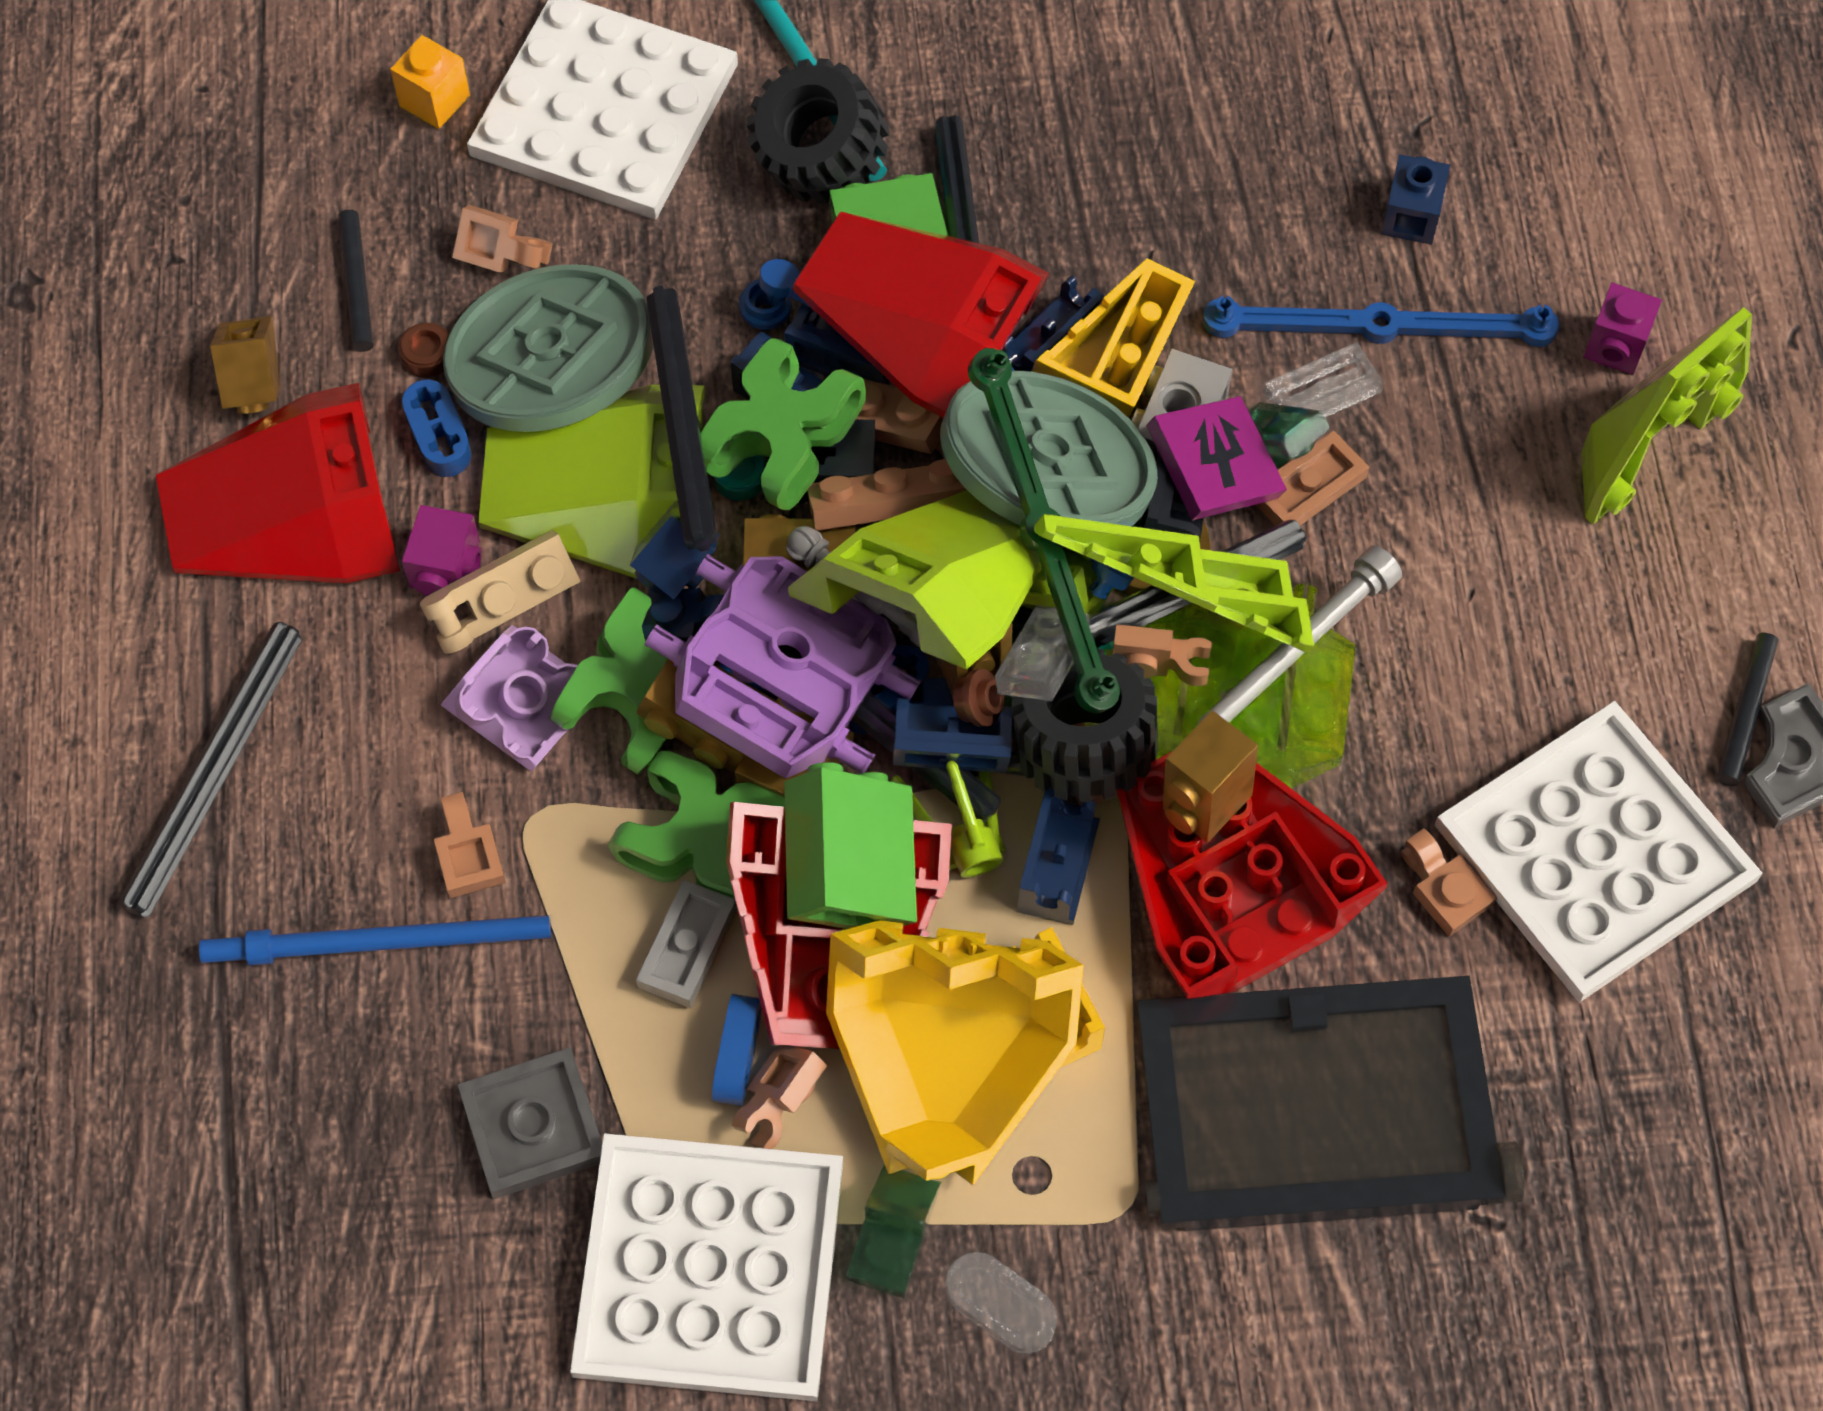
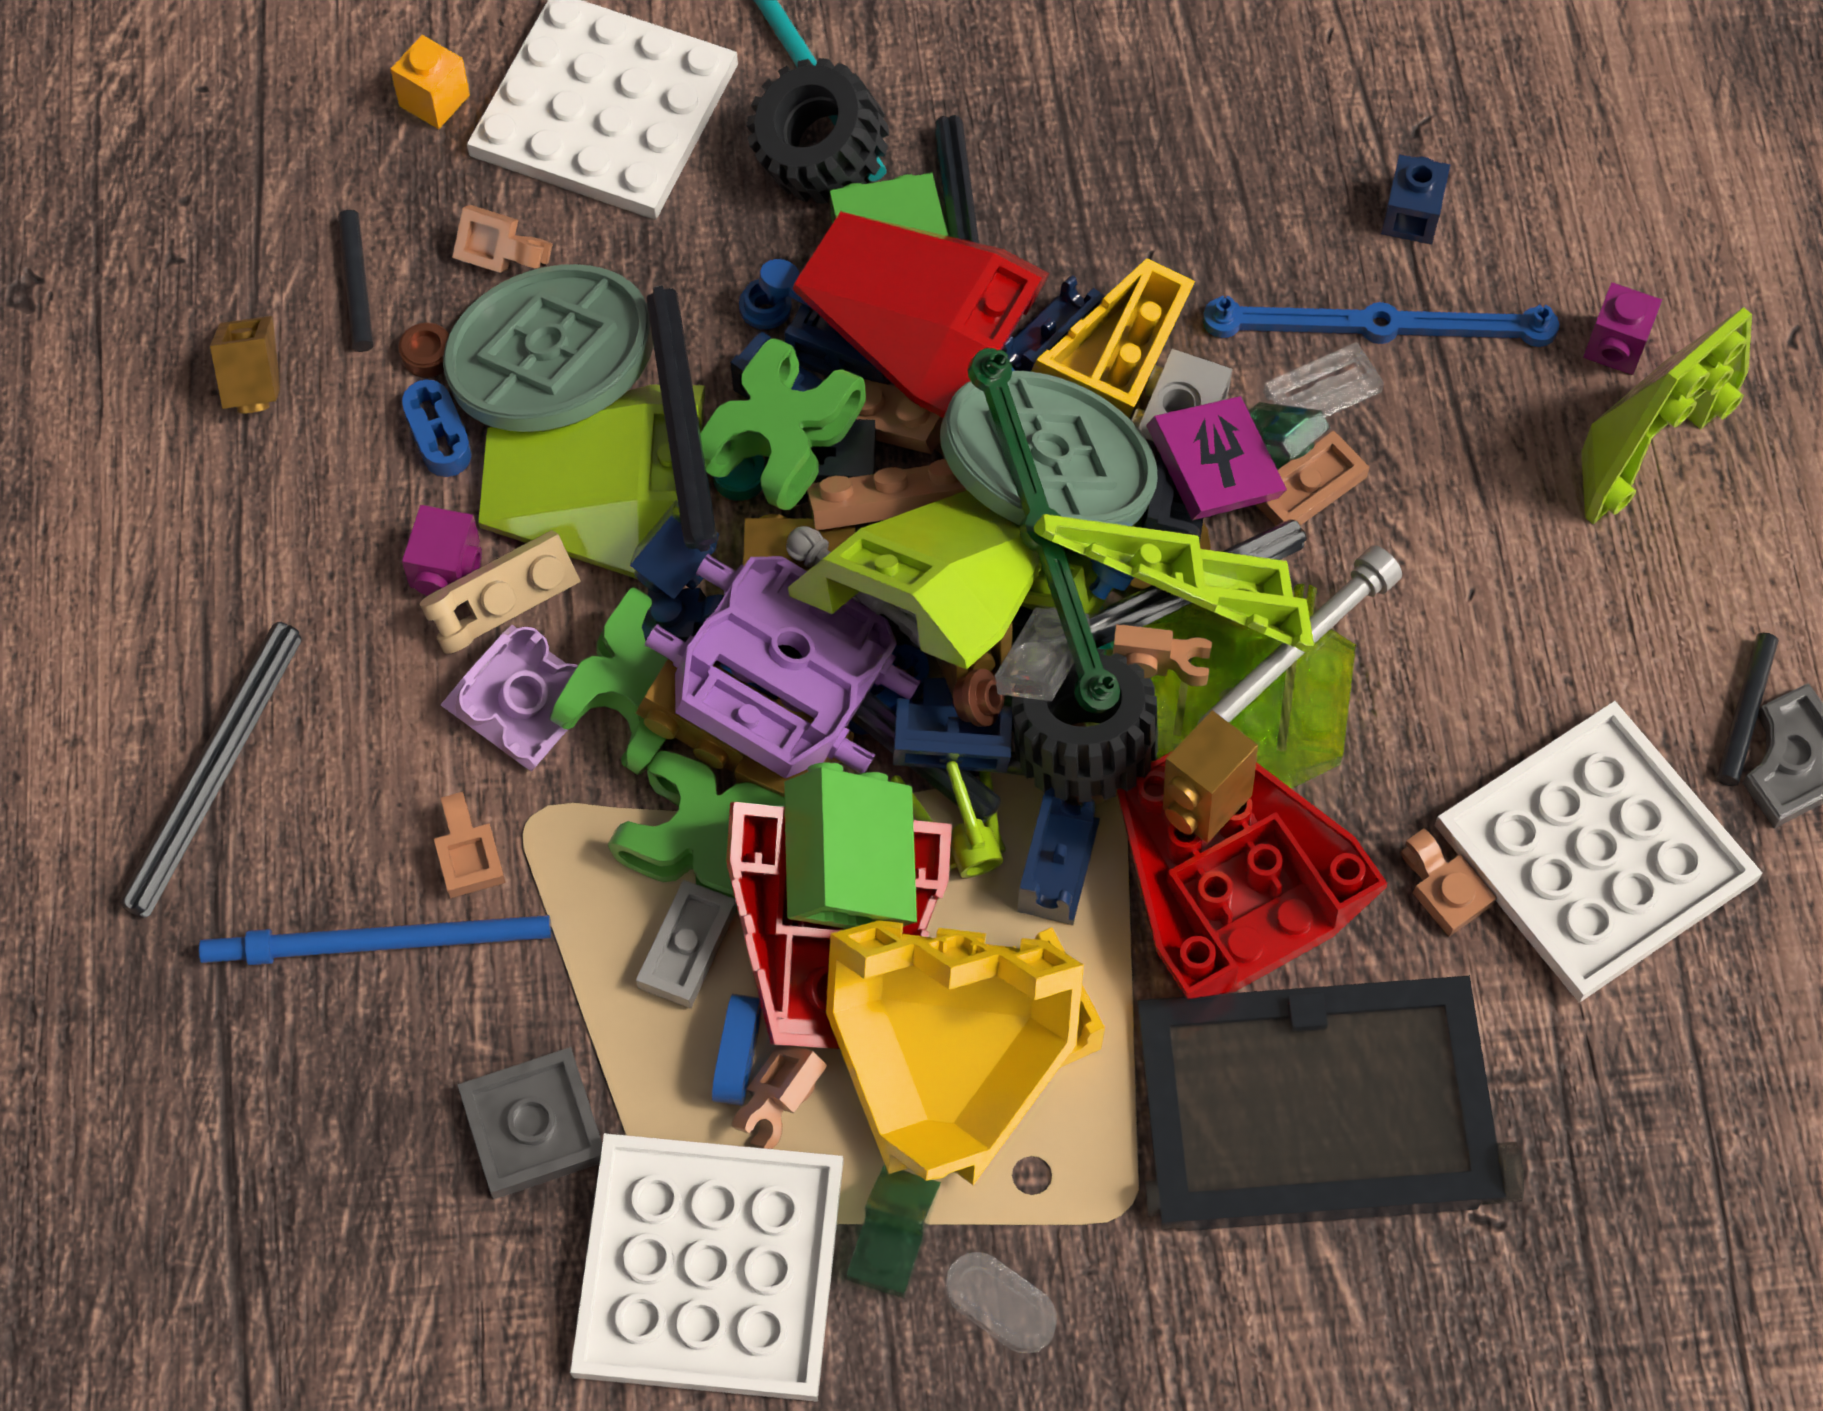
(283, 498): red wedge -> none

